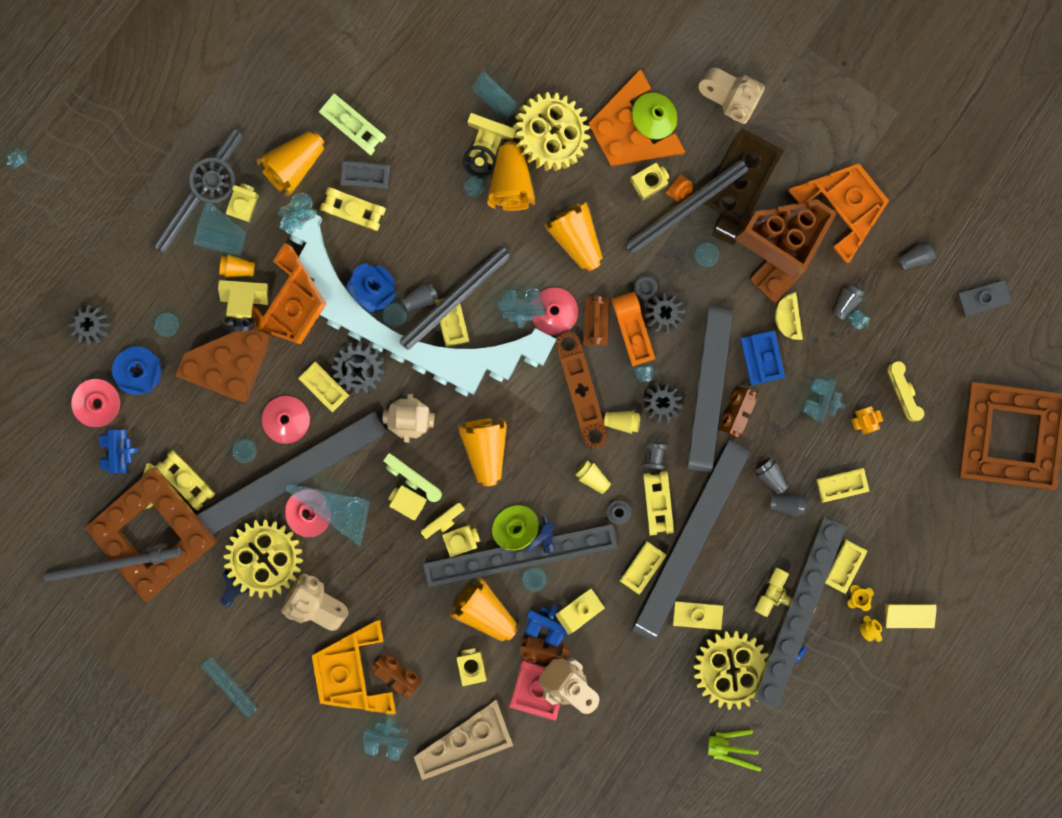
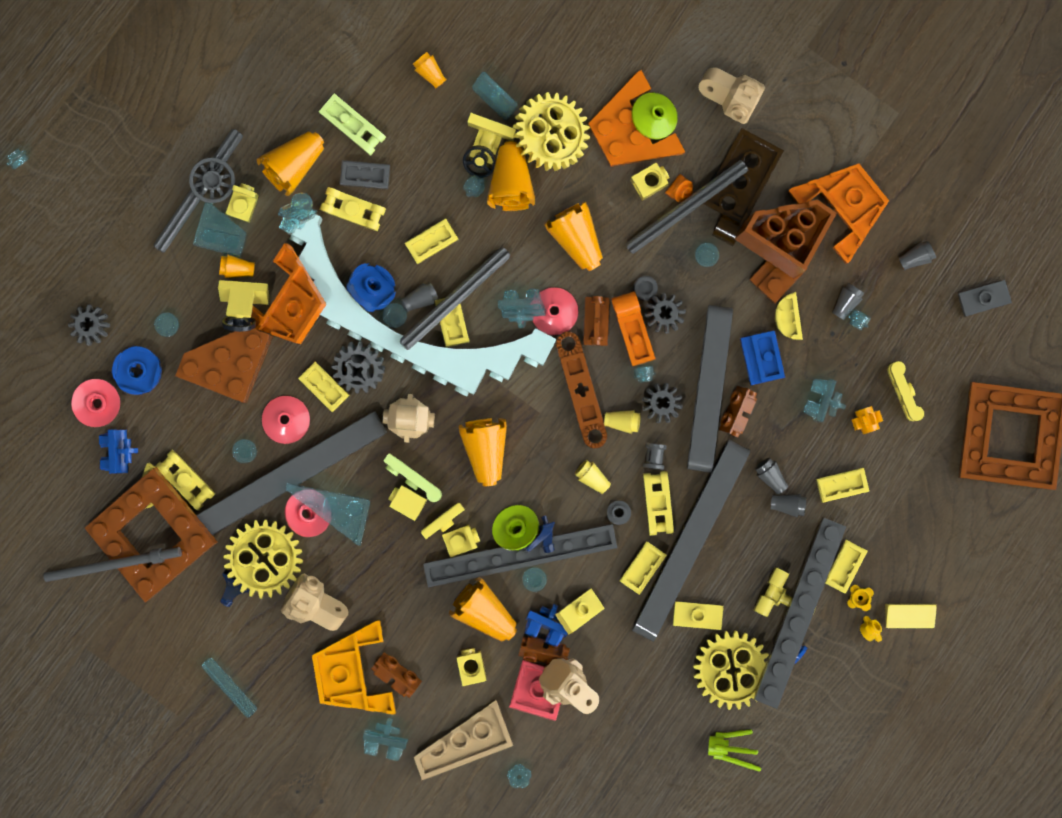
(429, 70): none -> light orange cone
(431, 241): none -> light yellow plate
(519, 770): none -> clear light blue plate

